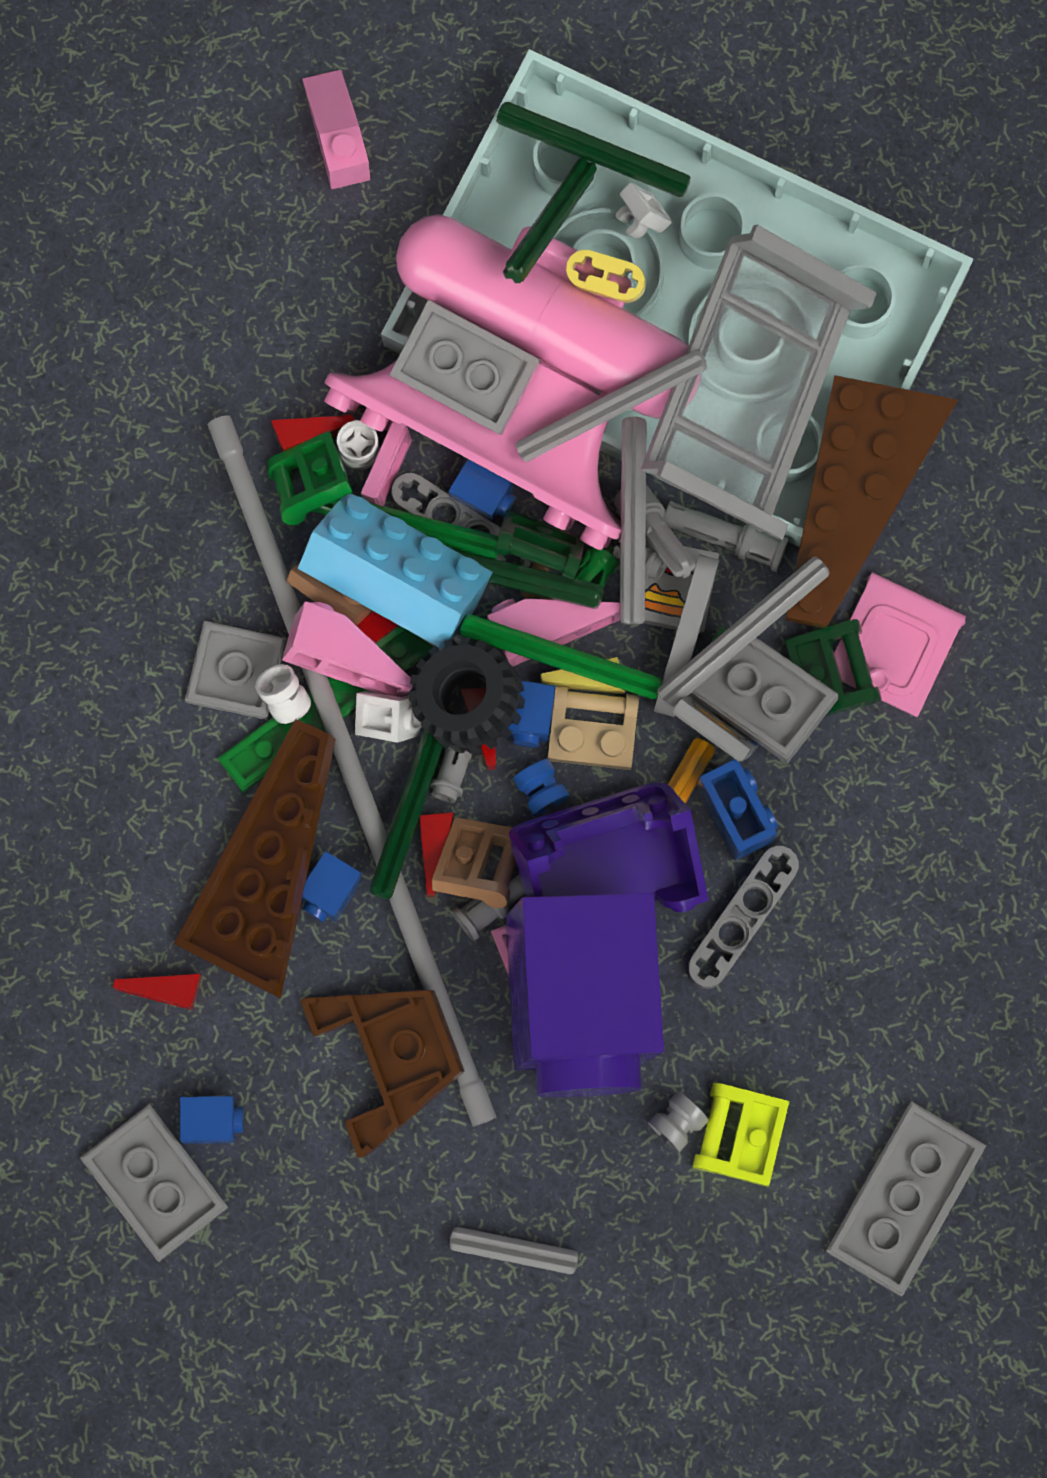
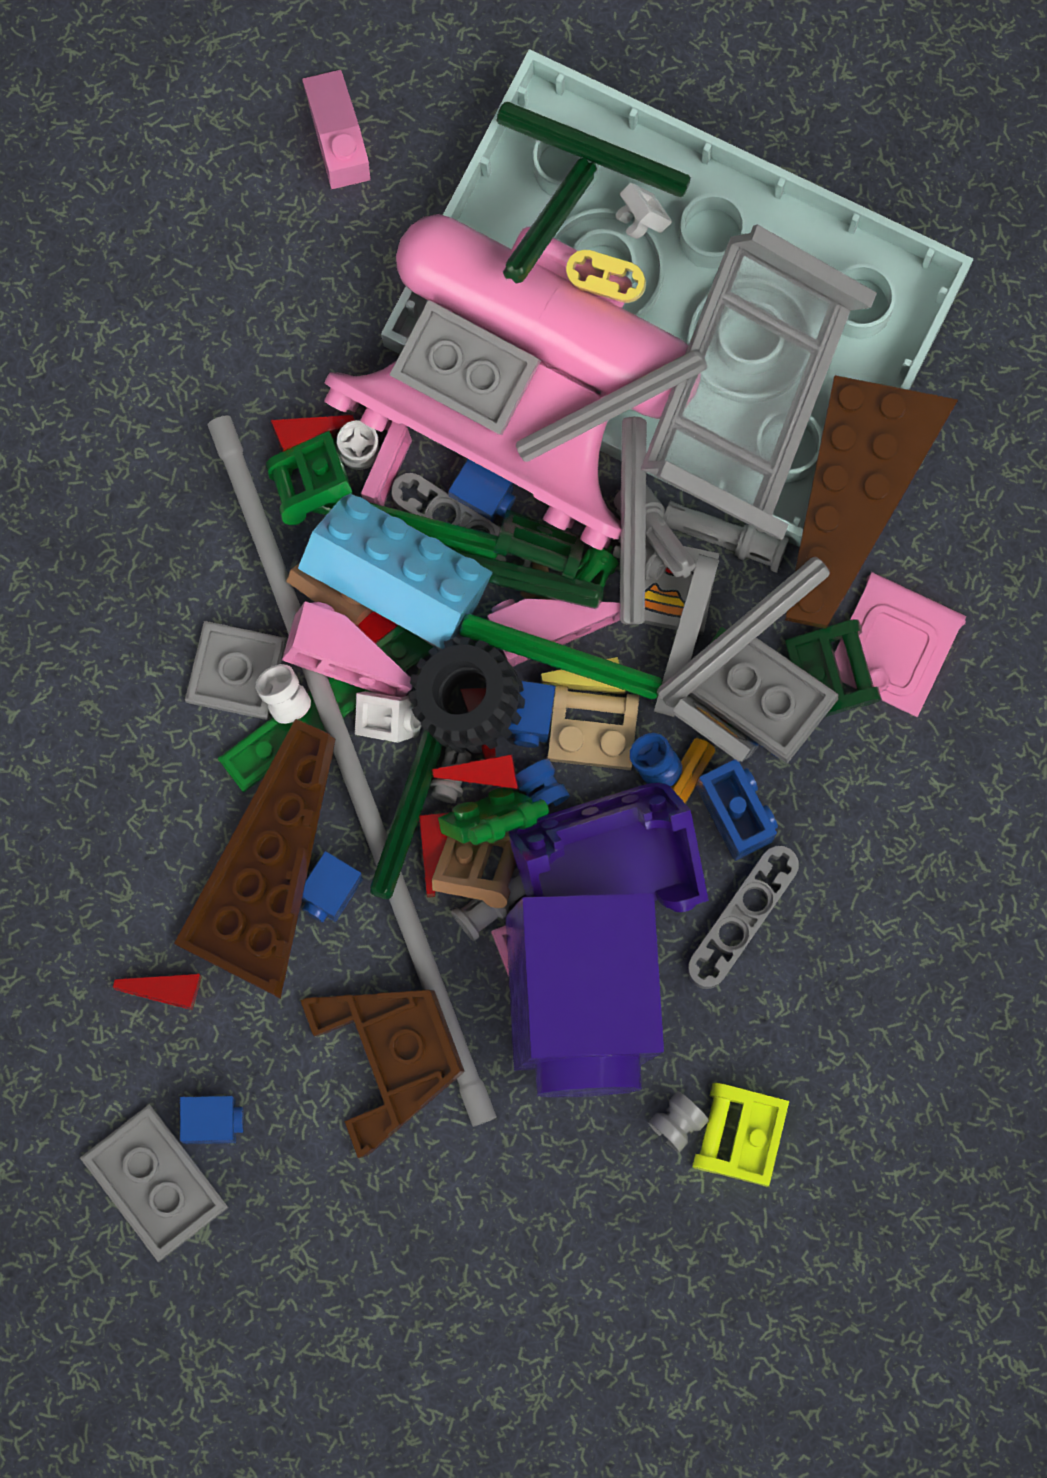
(492, 771): none -> red piece
(492, 816): none -> green plate
(513, 1250): light grey axle -> none
(655, 759): none -> blue wheel
(905, 1199): light grey tile -> none

